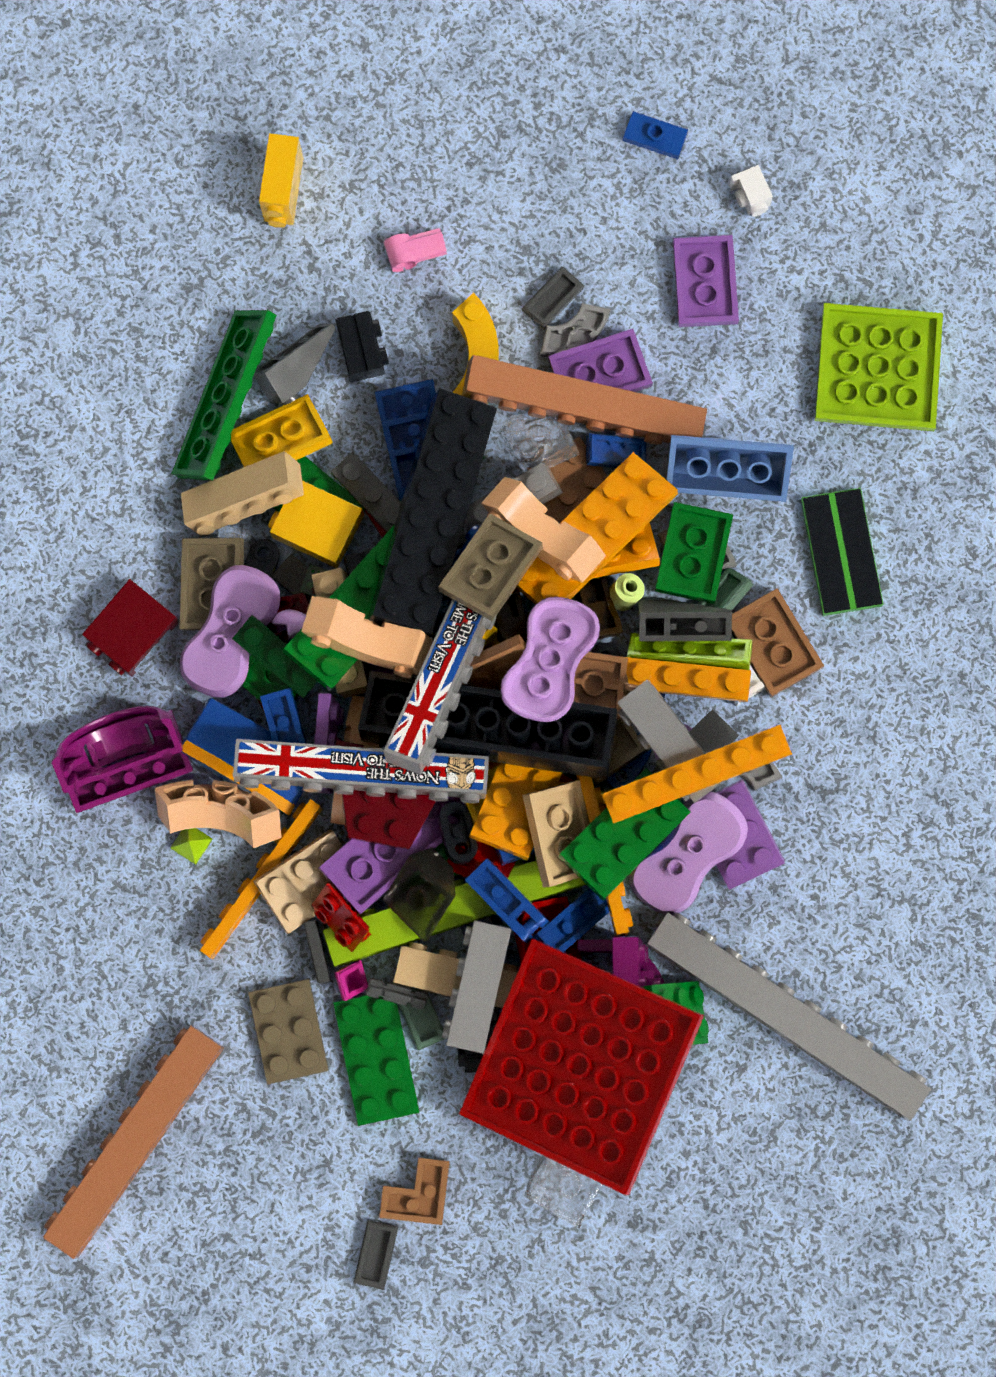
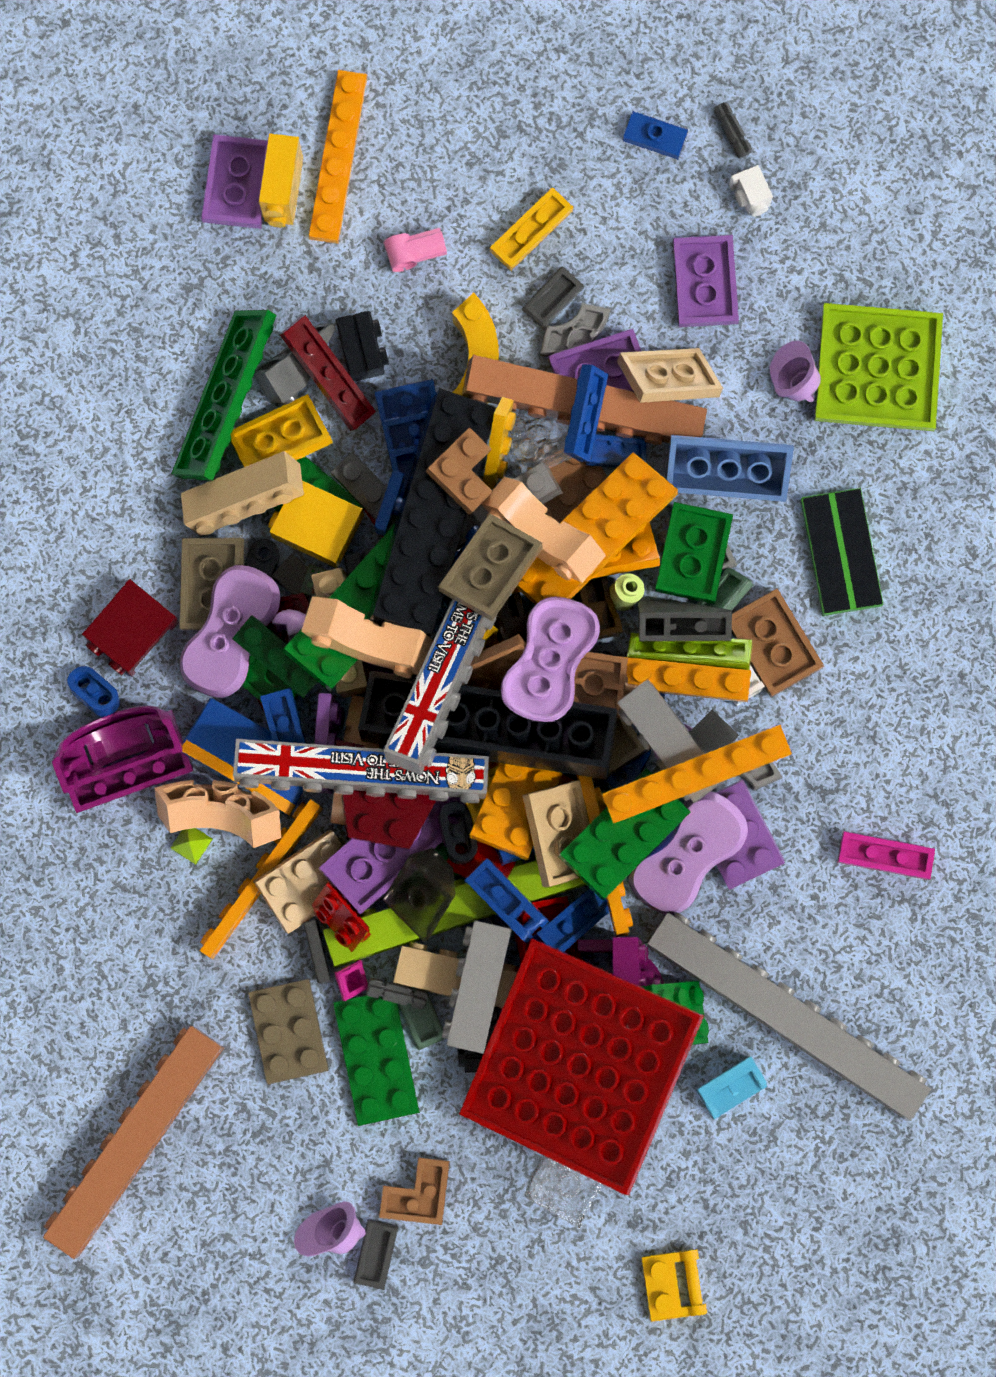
(95, 693): none -> blue plate
(234, 182): none -> medium lavender plate
(327, 372): none -> dark red plate
(329, 1230): none -> lavender piece
(338, 157): none -> light orange plate
(390, 503): none -> blue plate
(455, 474): none -> medium nougat plate
(499, 442): none -> yellow plate
(531, 229): none -> yellow plate
(585, 413): none -> blue plate
(663, 1286): none -> yellow plate
(669, 375): none -> tan plate
(732, 130): none -> dark grey axle
(732, 1087): none -> medium azure hinge
(794, 372): none -> lavender piece
(886, 855): none -> dark pink plate

